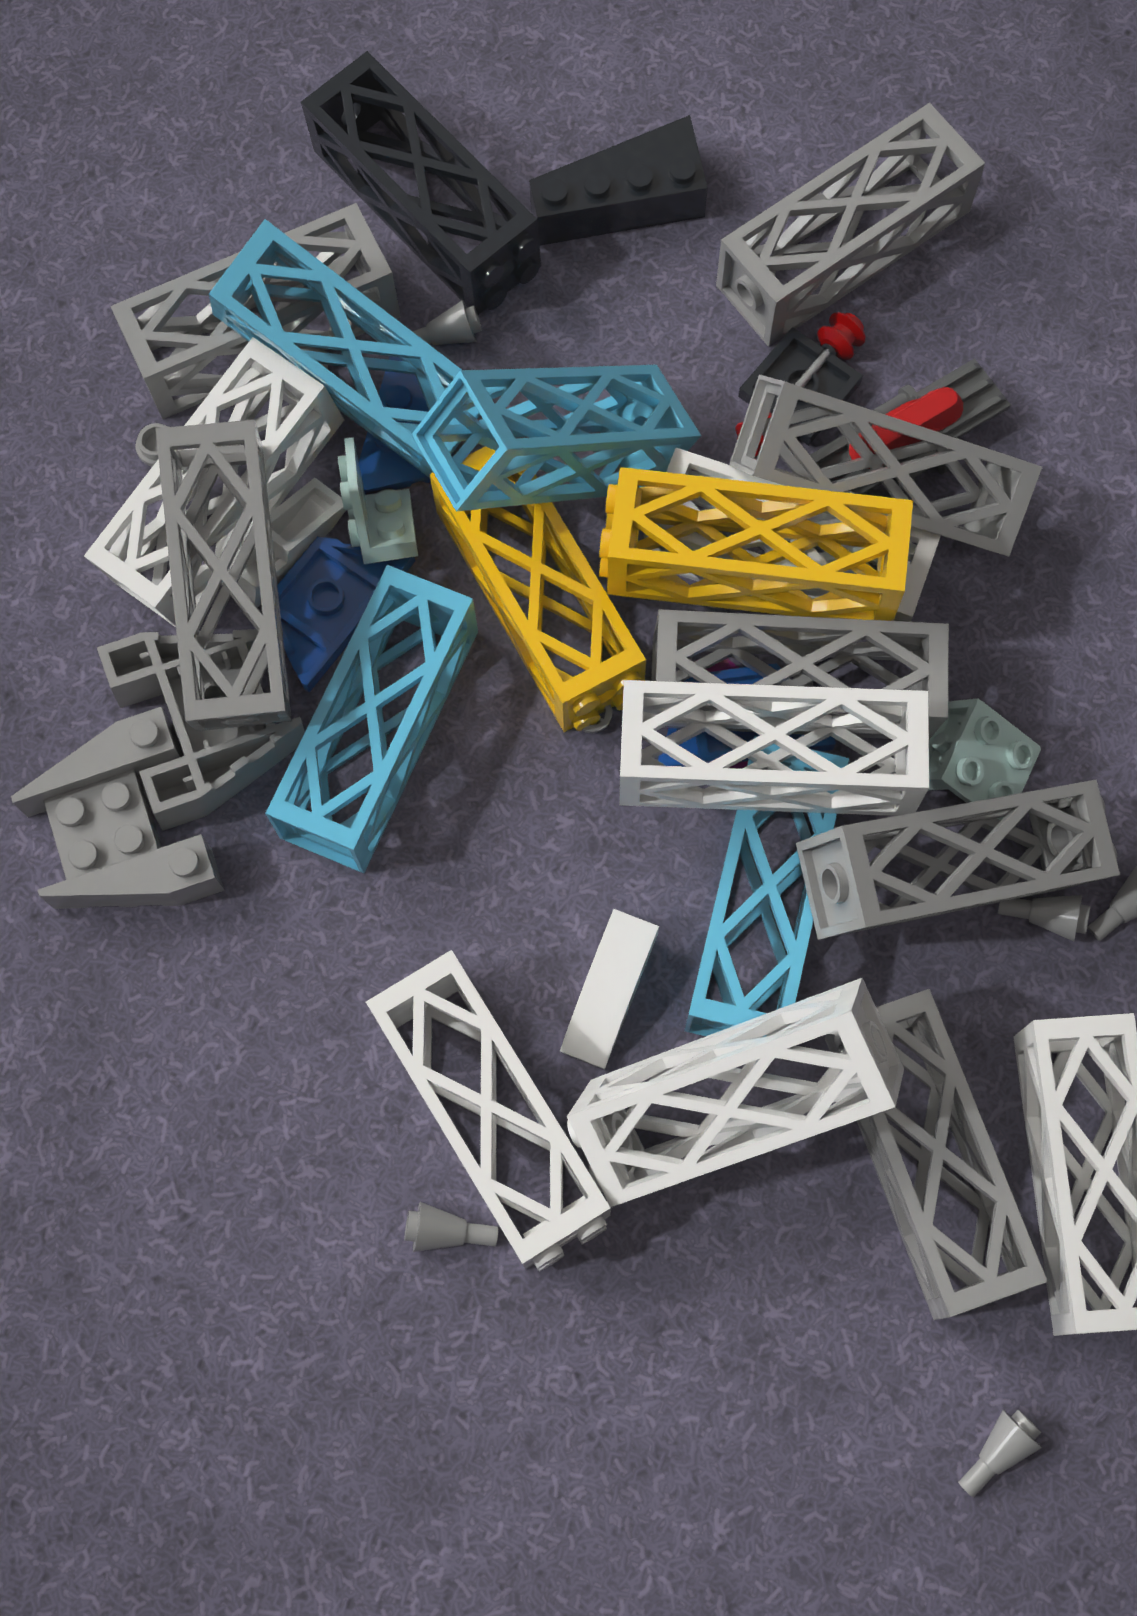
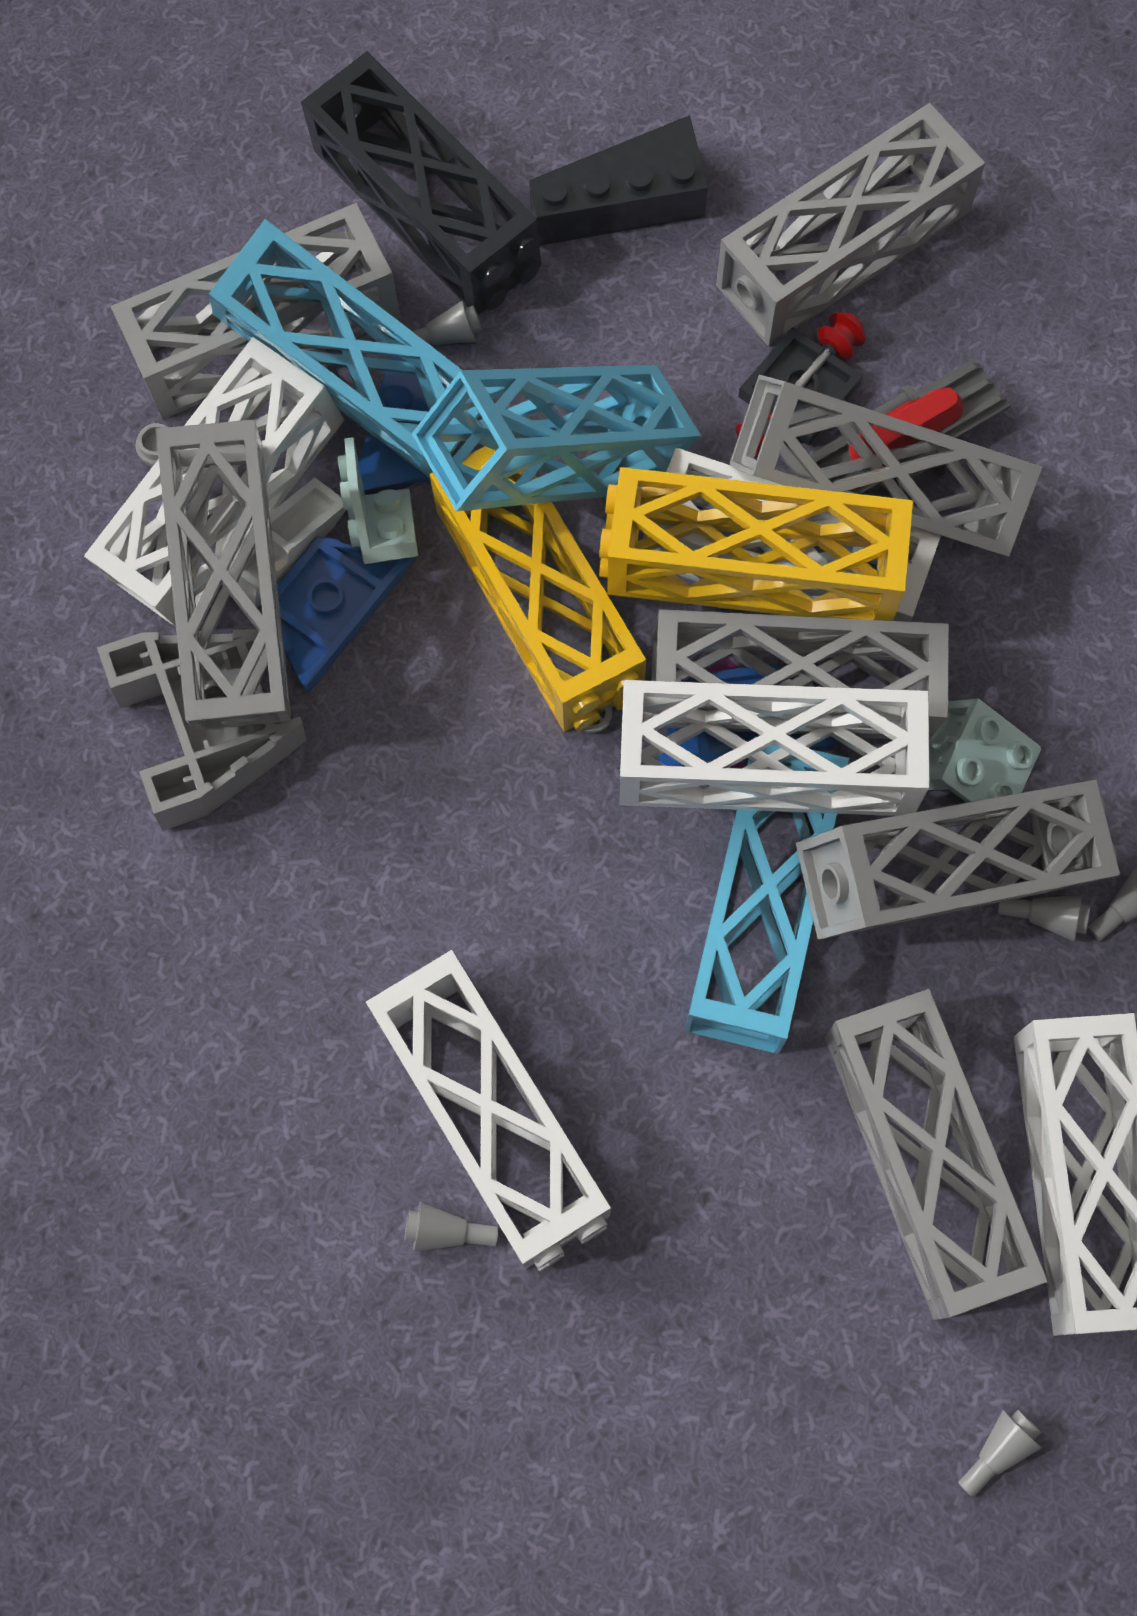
(108, 827): light grey wedge -> none
(395, 599): medium azure piece -> none
(609, 988): white slope -> none
(859, 1080): white piece -> none

